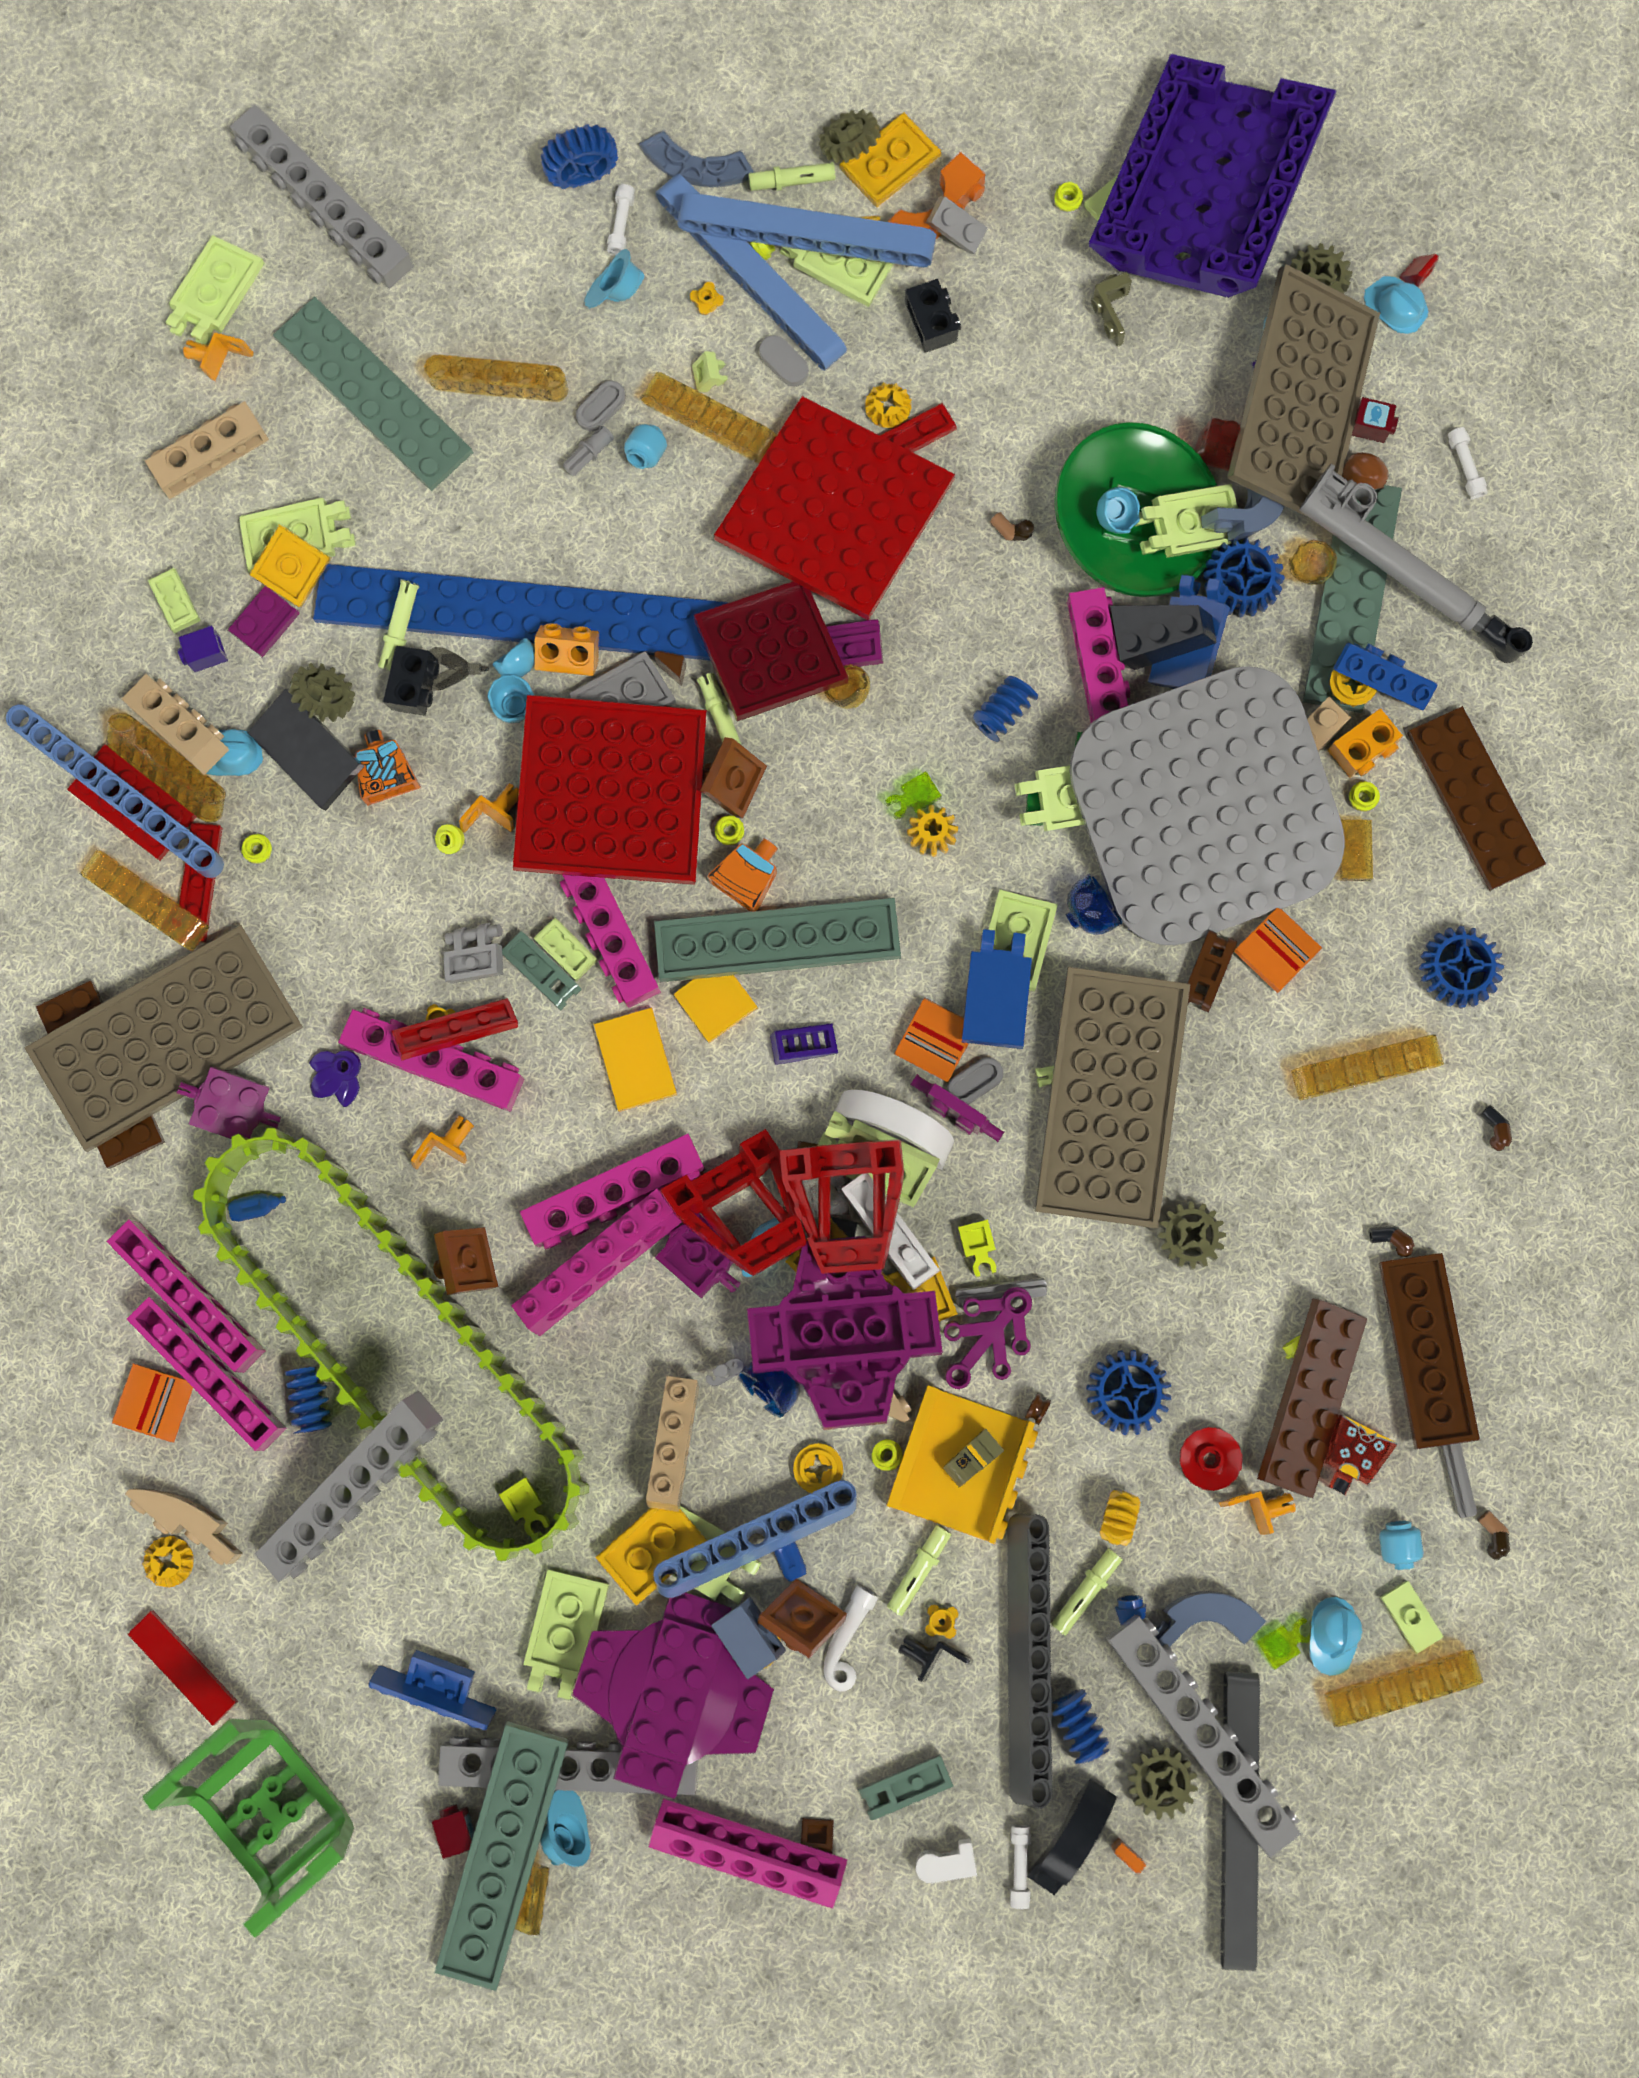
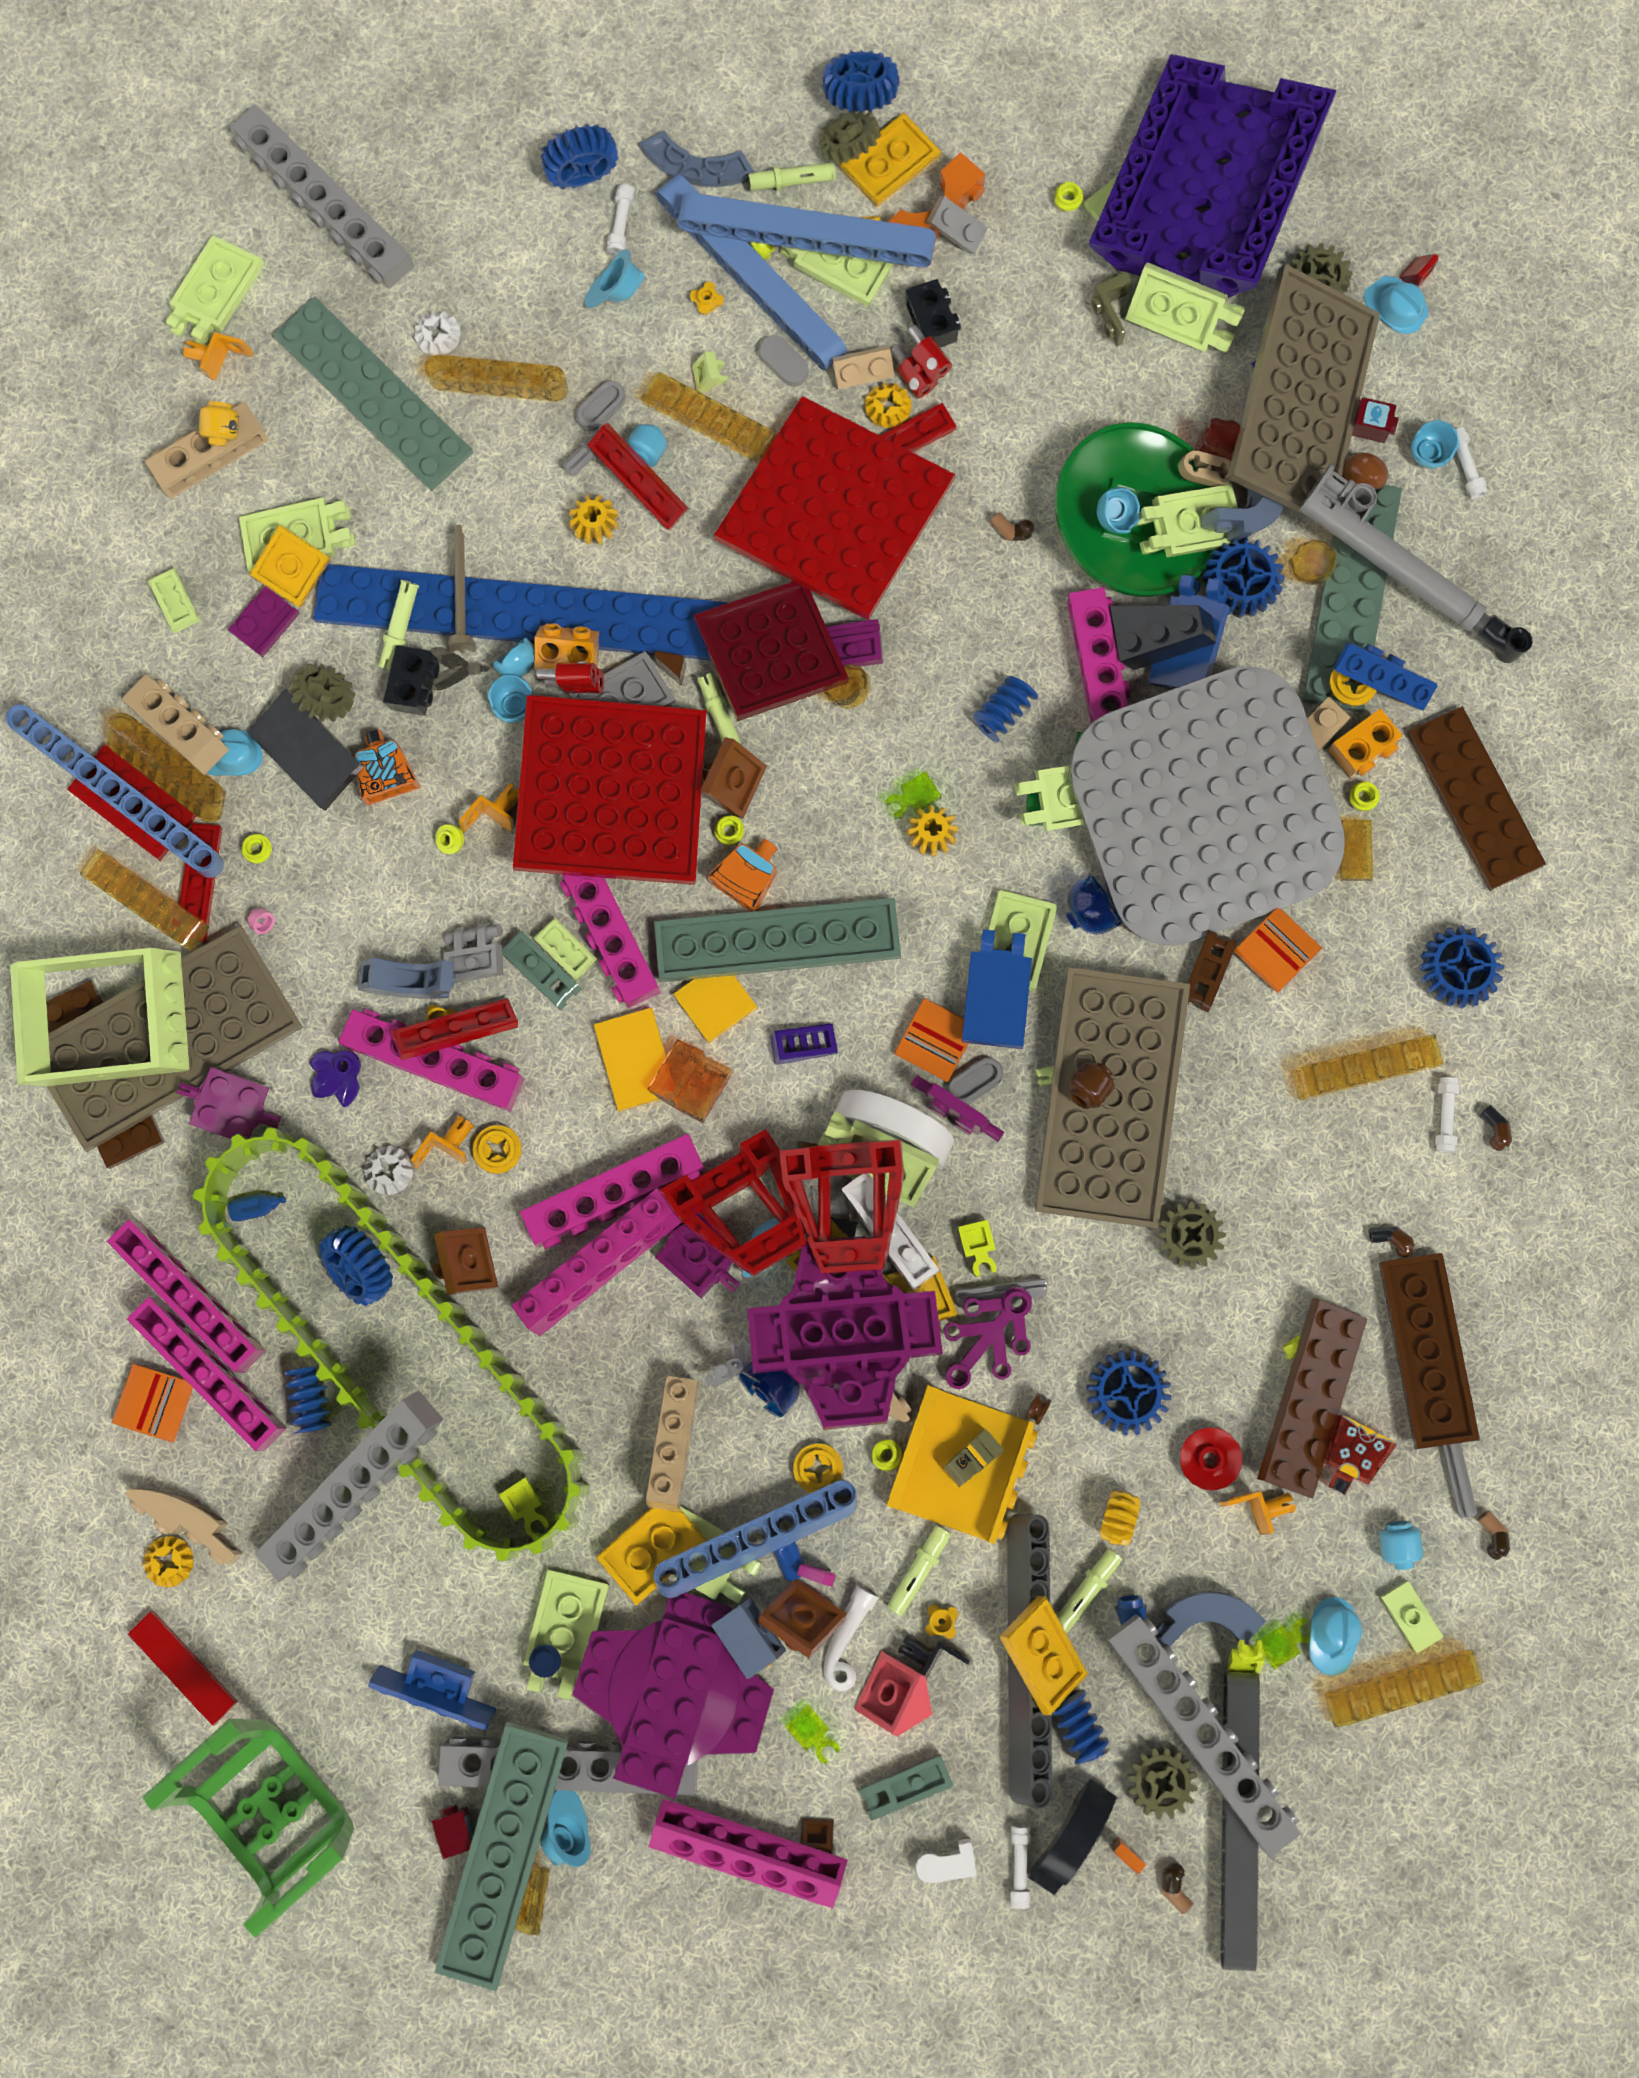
(164, 1015): none -> yellowish green window
(202, 649): dark purple brick -> none
(218, 423): none -> yellow head
(267, 923): none -> bright pink hinge
(355, 1265): none -> blue gear
(402, 1173): none -> white gear
(407, 980): none -> sand blue arch
(443, 342): none -> white gear
(460, 640): none -> dark tan piece
(482, 1150): none -> yellow gear
(545, 1661): none -> dark blue plate
(574, 677): none -> red piece
(605, 518): none -> yellow gear
(637, 476): none -> red tile
(690, 1081): none -> clear orange slope
(809, 1730): none -> clear neon green plate
(816, 1574): none -> dark pink tile
(860, 81): none -> blue gear
(863, 367): none -> tan plate
(894, 1696): none -> coral slope
(924, 366): none -> red piece
(1043, 1655): none -> yellow tile
(1091, 1085): none -> reddish brown head
(1172, 1885): none -> dark brown arm
(1182, 309): none -> yellowish green tile
(1206, 472): none -> tan beam
(1246, 1657): none -> neon yellow plate
(1434, 444): none -> medium azure hair
(1448, 1089): none -> white bar

